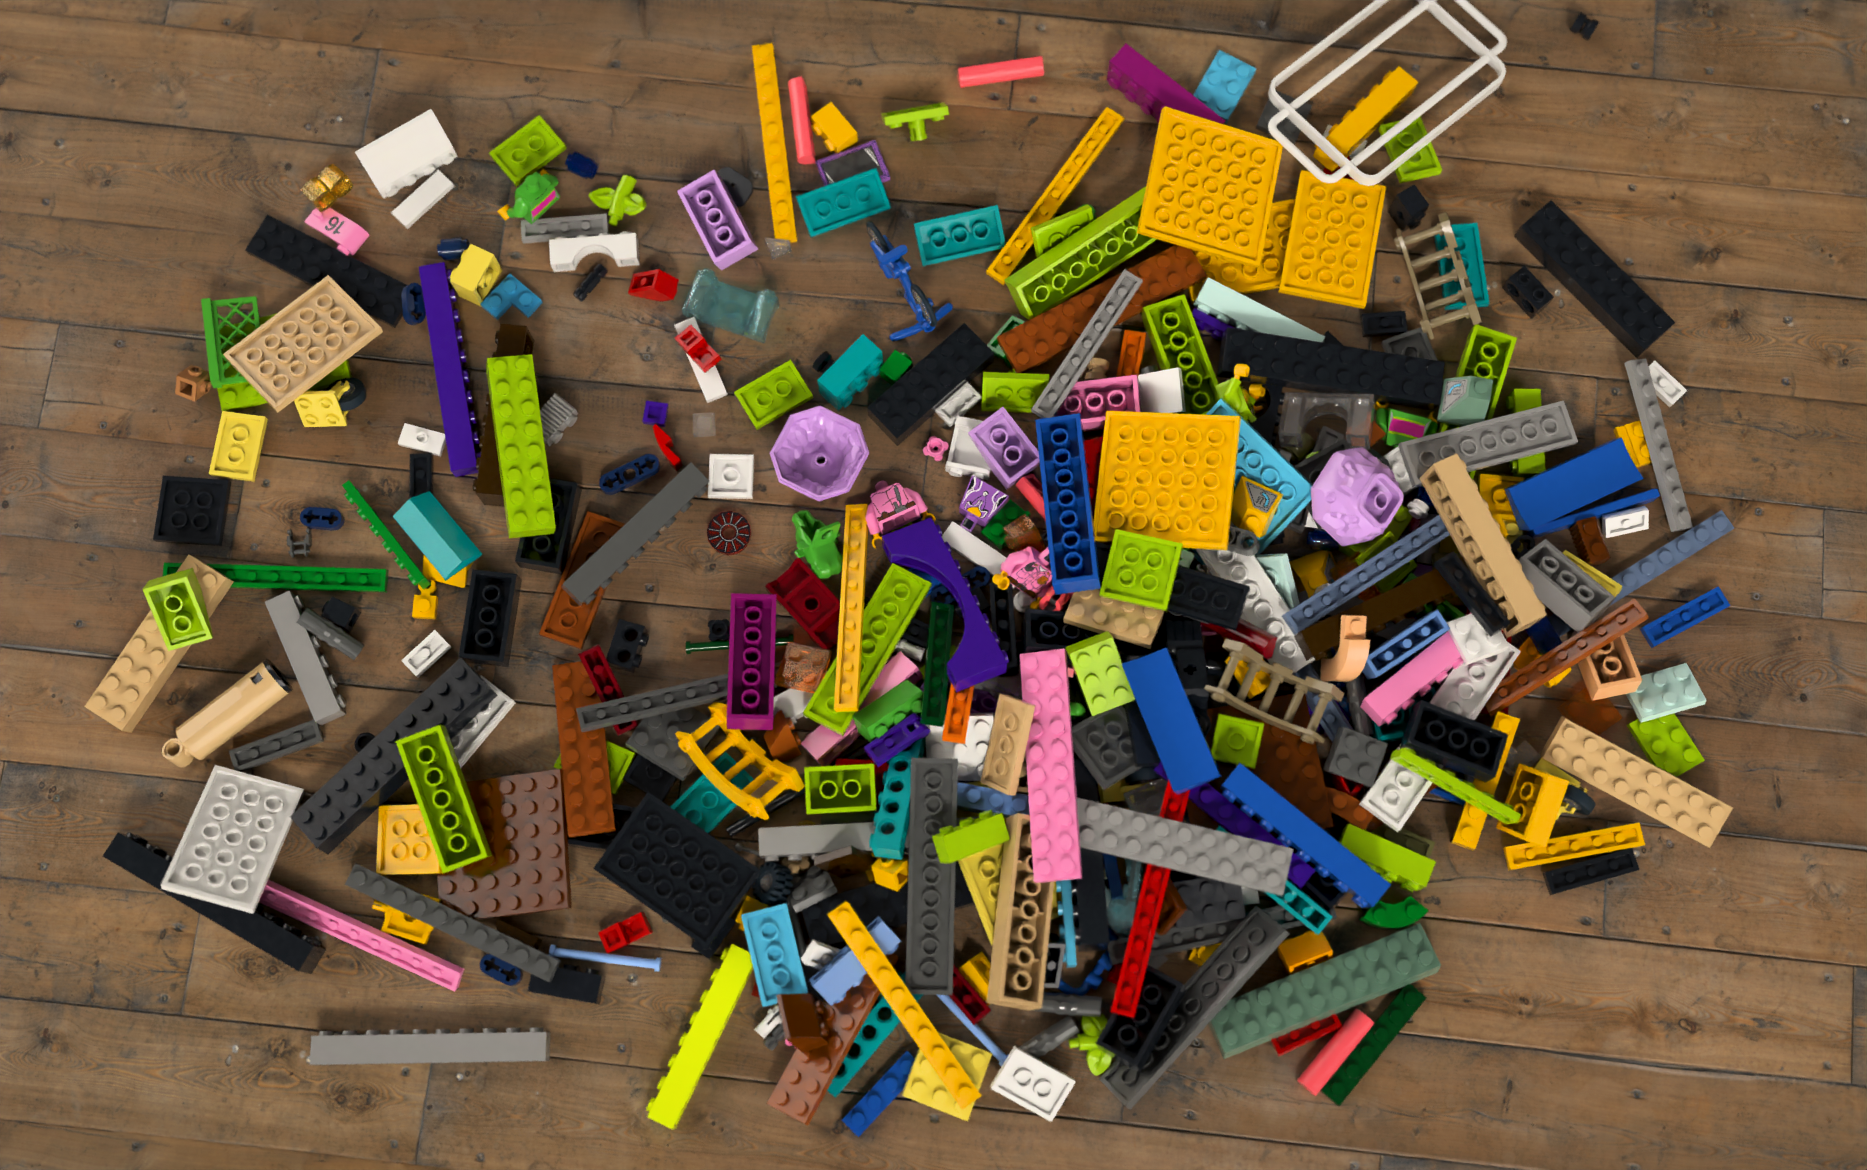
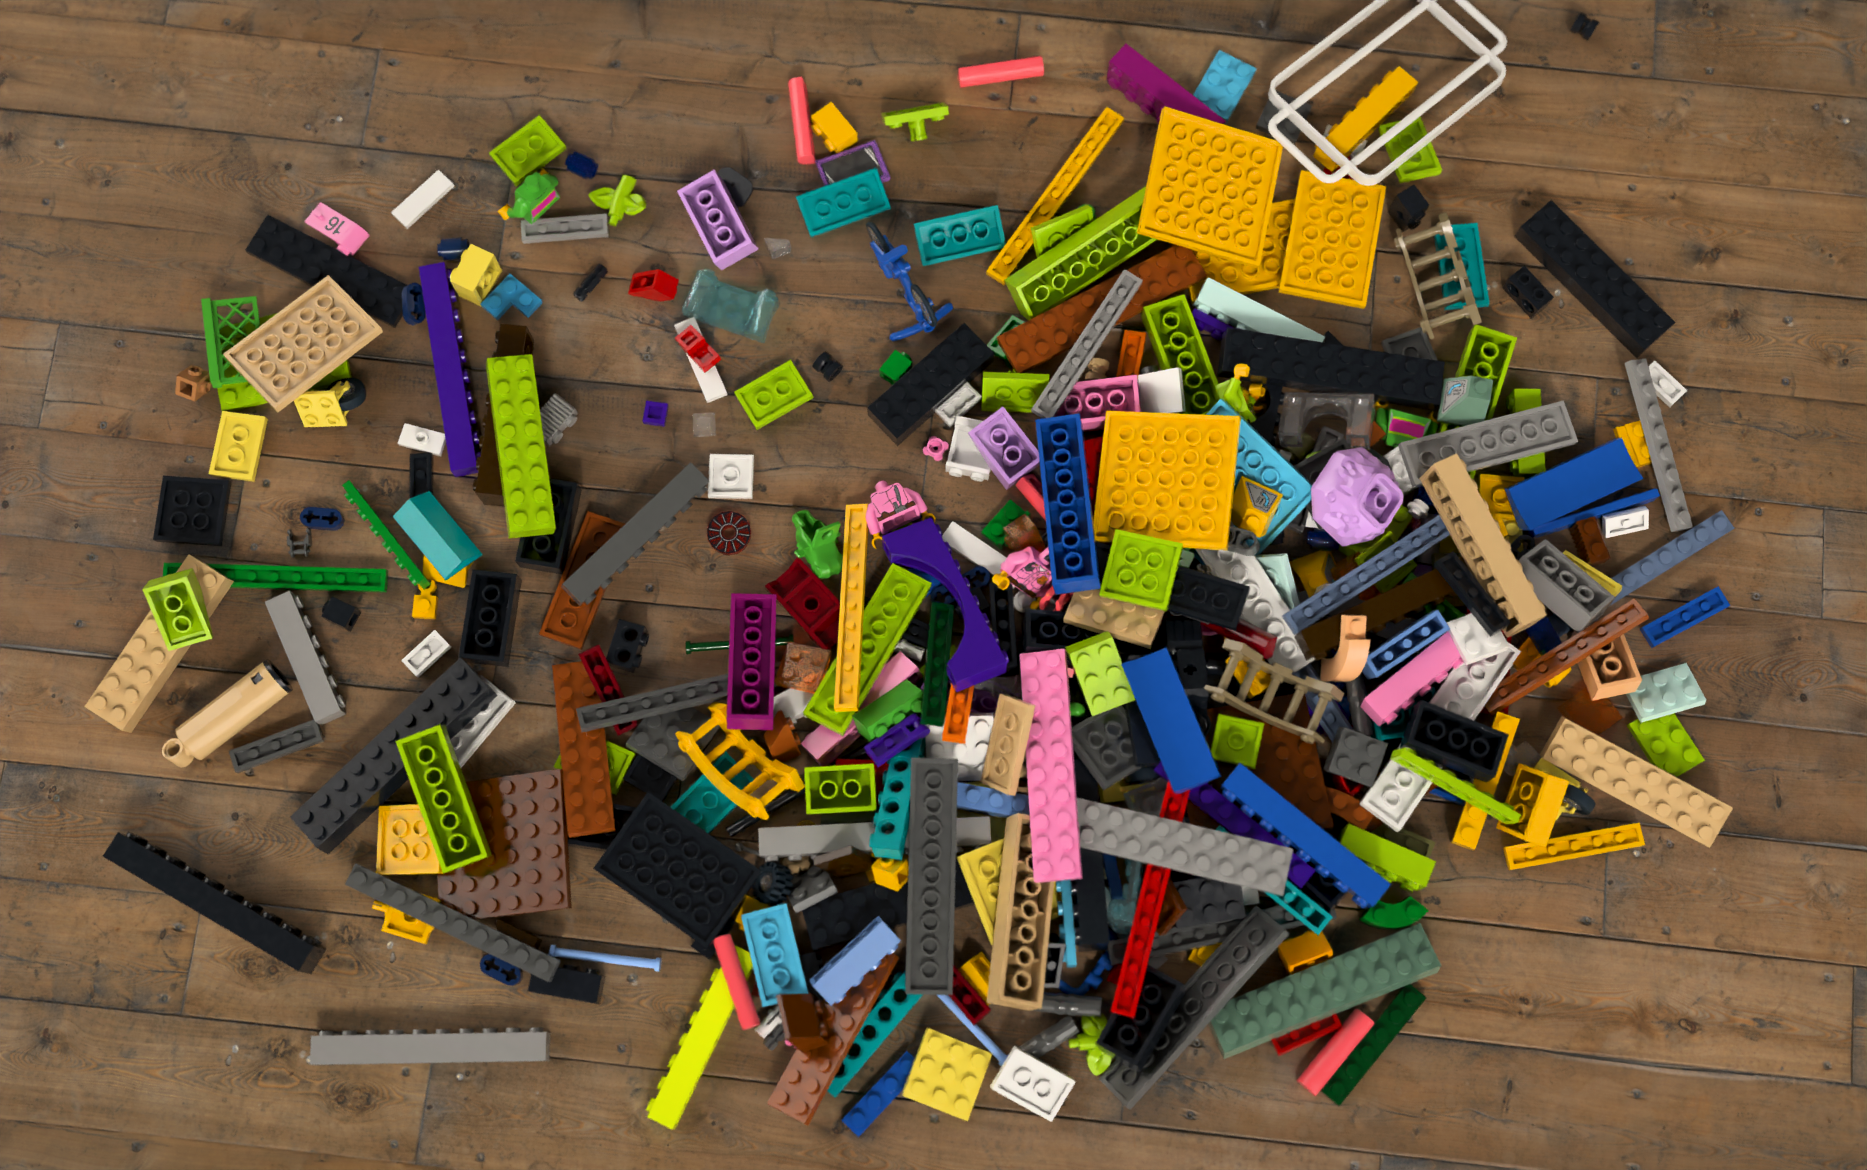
(233, 839): white plate -> none
(327, 187): clear yellow brick -> none
(330, 633): dark grey axle -> none
(361, 935): bright pink plate -> none
(362, 740): black plate -> none
(406, 154): white slope -> none
(567, 252): white arch -> none
(625, 932): red slope -> none
(641, 461): dark blue beam -> none
(665, 444): red slope -> none
(716, 624): black plate -> none
(736, 982): none -> coral brick
(774, 142): yellow plate -> none
(800, 941): dark grey bar -> none
(818, 436): lavender rock -> none
(819, 954): white plate -> none
(851, 372): teal brick -> none
(904, 1005): yellow plate -> none
(970, 836): lime brick -> none
(980, 504): medium lavender torso -> none
(1383, 323): black plate -> none
(1590, 871): black plate -> none

